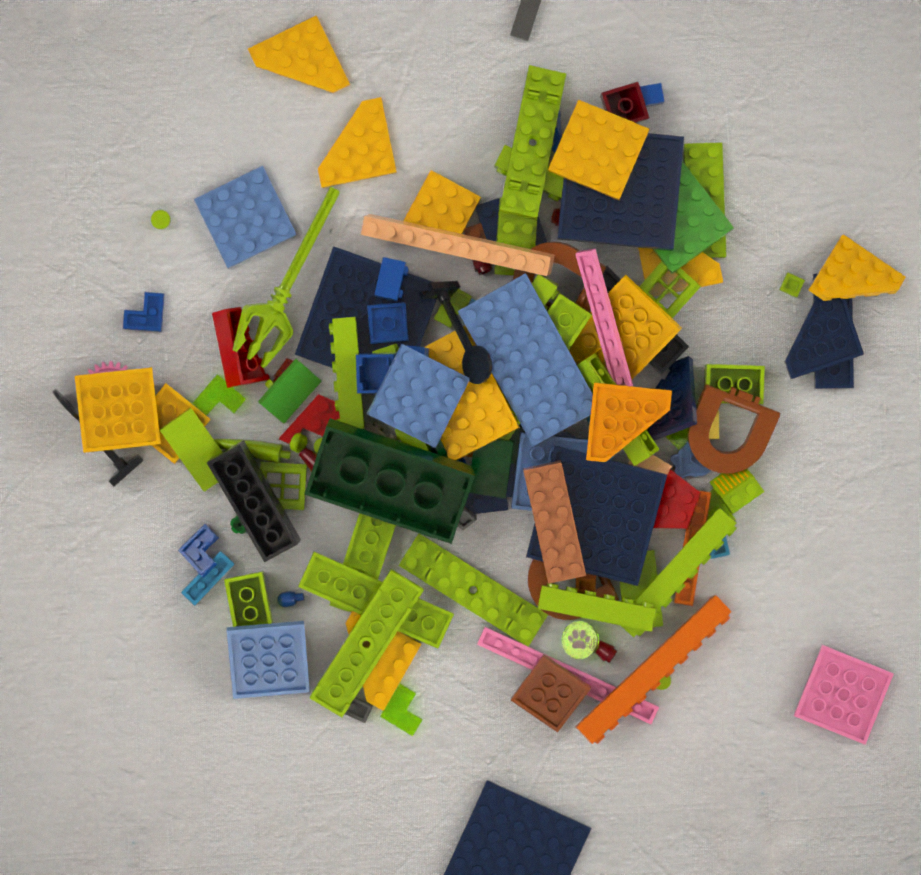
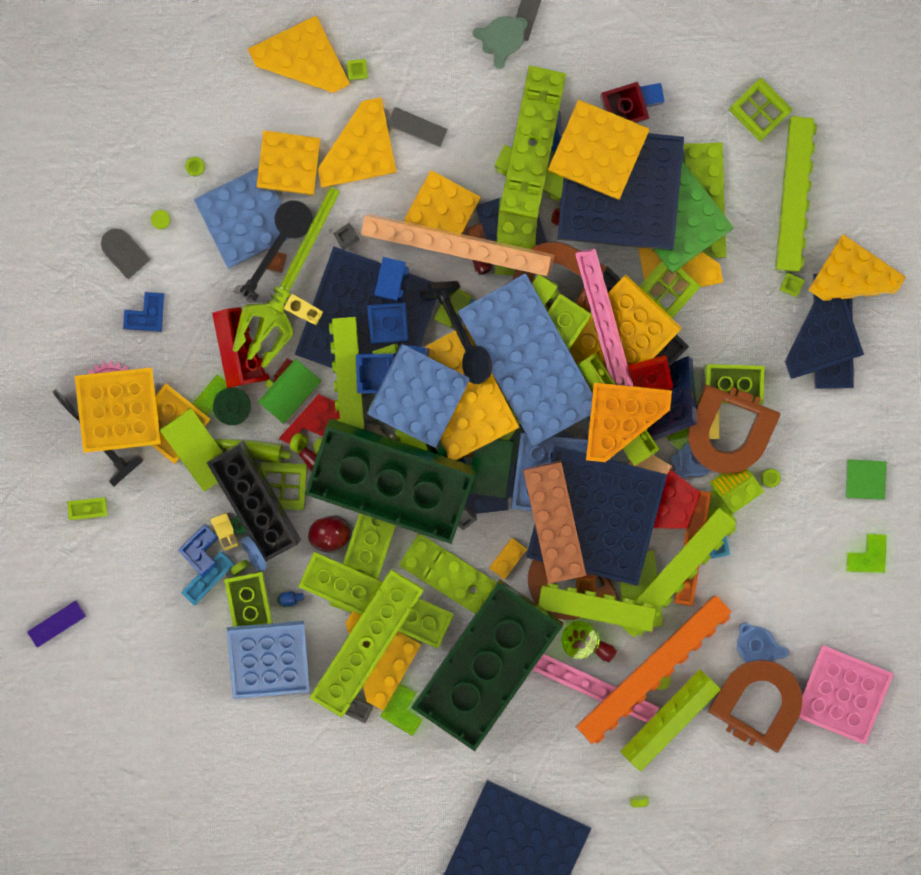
(56, 624): none -> dark purple tile
(87, 508): none -> lime plate
(123, 252): none -> dark grey window
(195, 166): none -> lime tile
(225, 531): none -> light yellow leg
(232, 406): none -> dark green tile
(240, 567): none -> lime tile
(254, 554): none -> medium blue tile
(278, 262): none -> dark orange plate
(288, 162): none -> yellow plate
(291, 221): none -> black piece
(303, 309): none -> light yellow leg
(329, 533): none -> dark red piece
(346, 236): none -> dark grey plate
(357, 69): none -> lime tile
(417, 127): none -> dark grey tile
(487, 665): none -> dark green plate
(502, 37): none -> sand green tile
(508, 558): none -> yellow plate
(550, 693): dark orange plate -> none
(639, 801): none -> lime tile
(651, 374): none -> red tile
(670, 720): none -> lime brick
(736, 684): none -> dark orange piece
(757, 644): none -> medium blue tile
(760, 109): none -> lime piece
(770, 477): none -> lime tile
(794, 194): none -> lime brick
(865, 479): none -> bright green tile
(874, 558): none -> clear neon green tile

